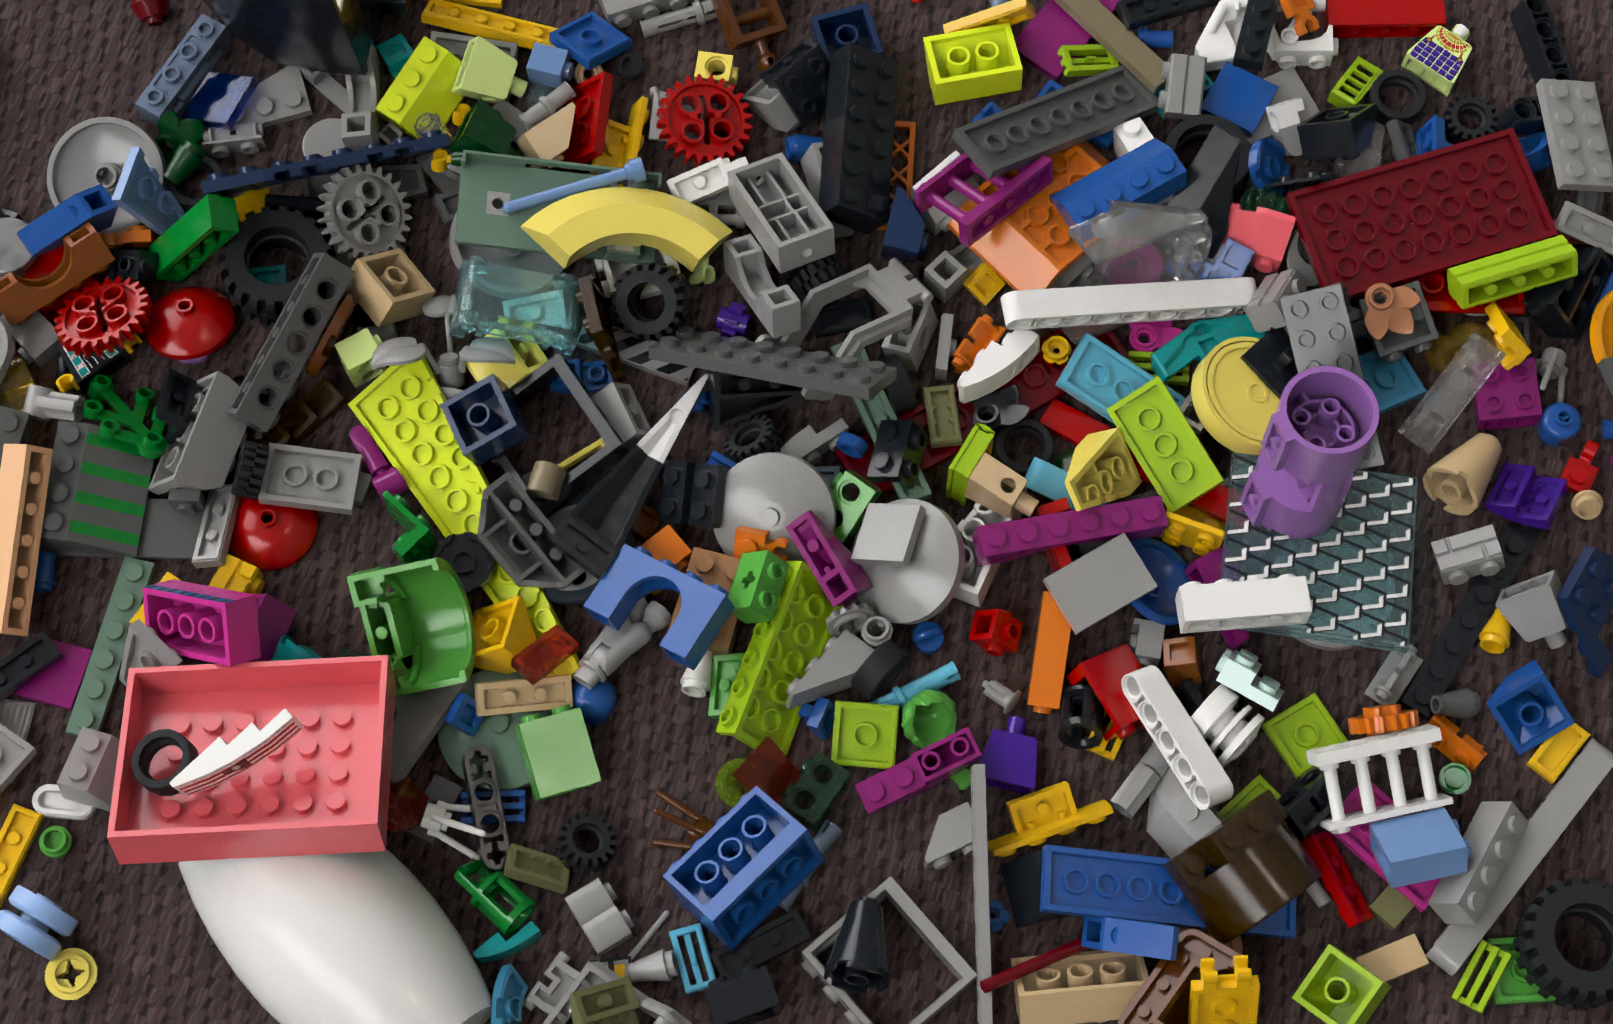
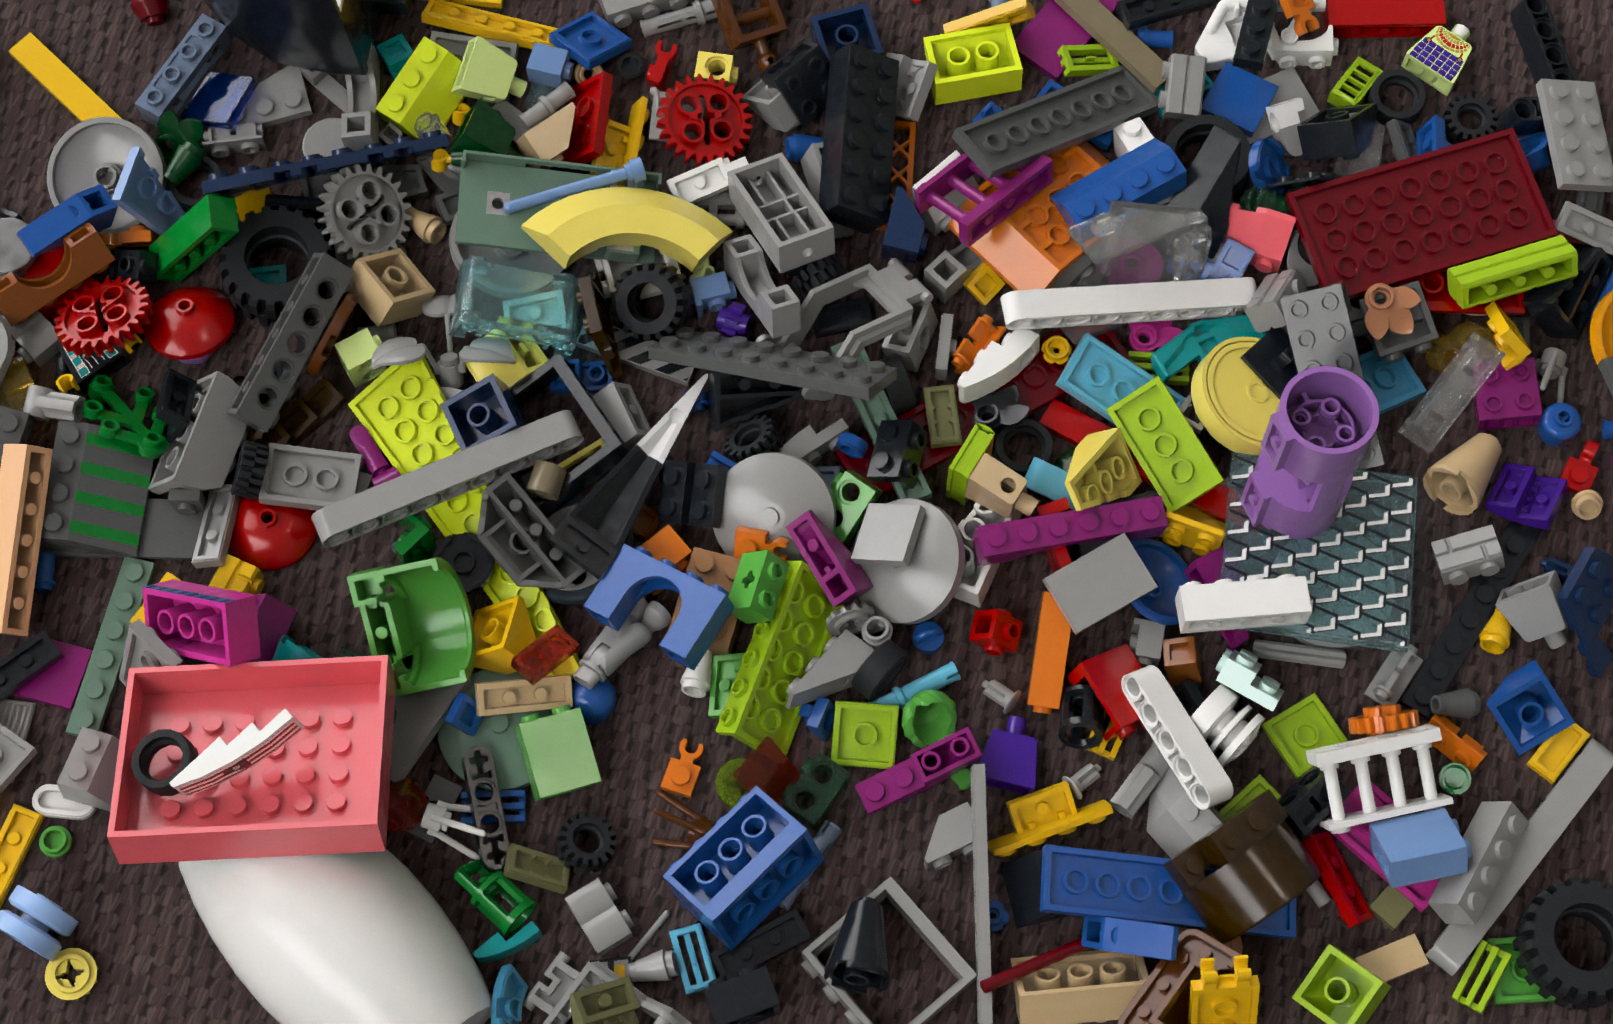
(59, 80): none -> yellow tile
(426, 226): none -> tan cone
(446, 478): none -> light grey beam
(658, 74): none -> red plate
(682, 774): none -> orange plate
(712, 292): none -> medium blue brick
(913, 85): none -> light grey slope
(1082, 779): none -> light grey piece
(1299, 653): none -> light grey axle
(1562, 568): none -> dark blue piece

